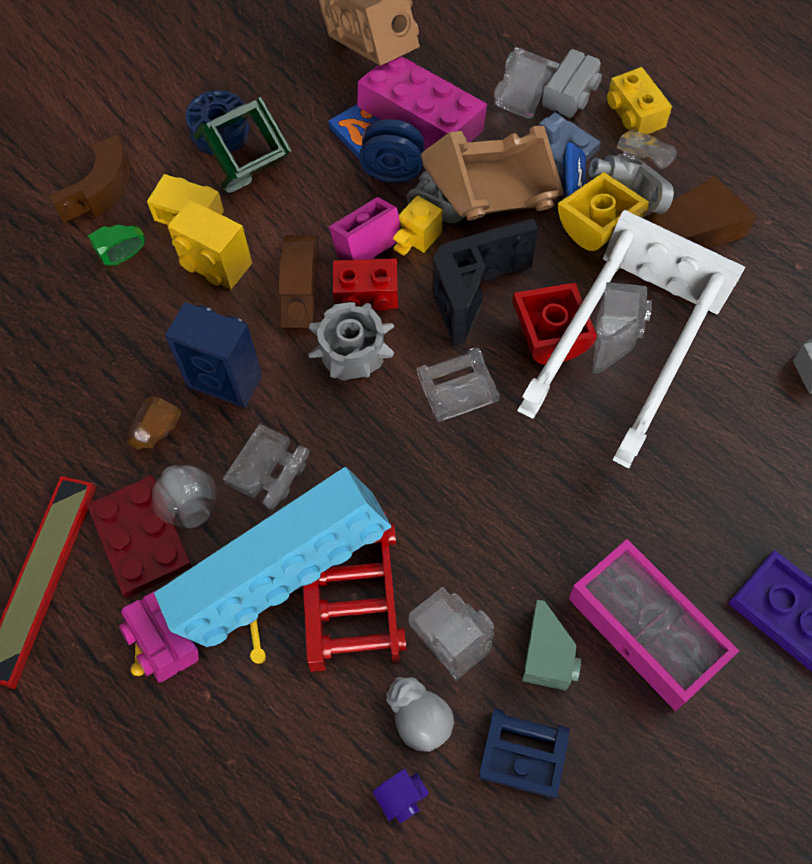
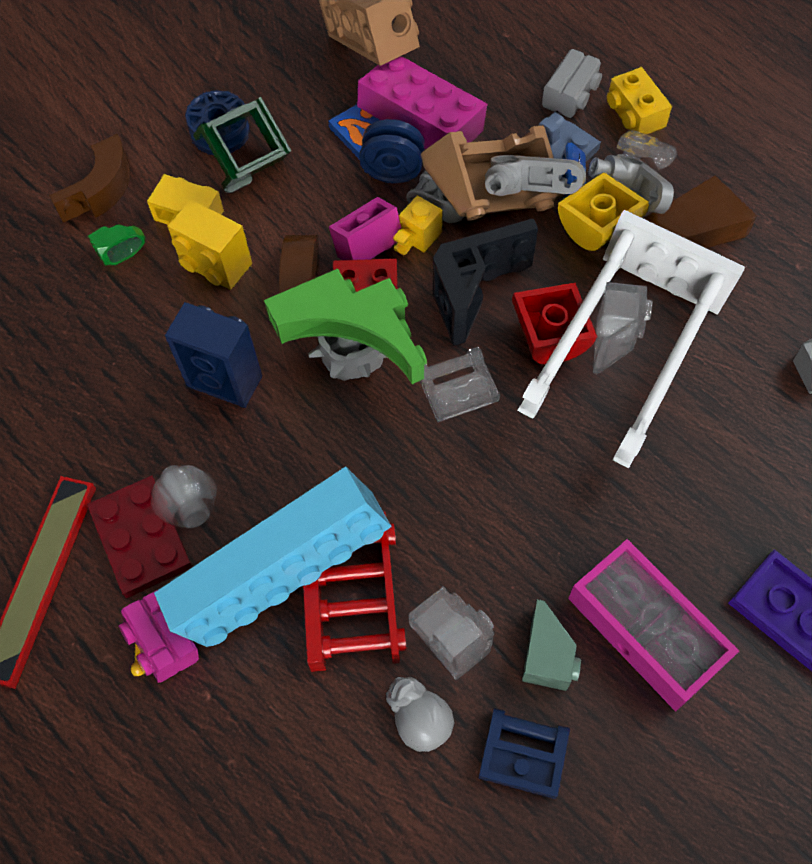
(152, 422): clear orange rock -> none
(257, 461): clear plate -> none
(257, 654): yellow hinge -> none
(335, 309): none -> bright green arch
(400, 796): dark purple plate -> none
(516, 173): none -> light grey piece
(524, 82): clear brick -> none

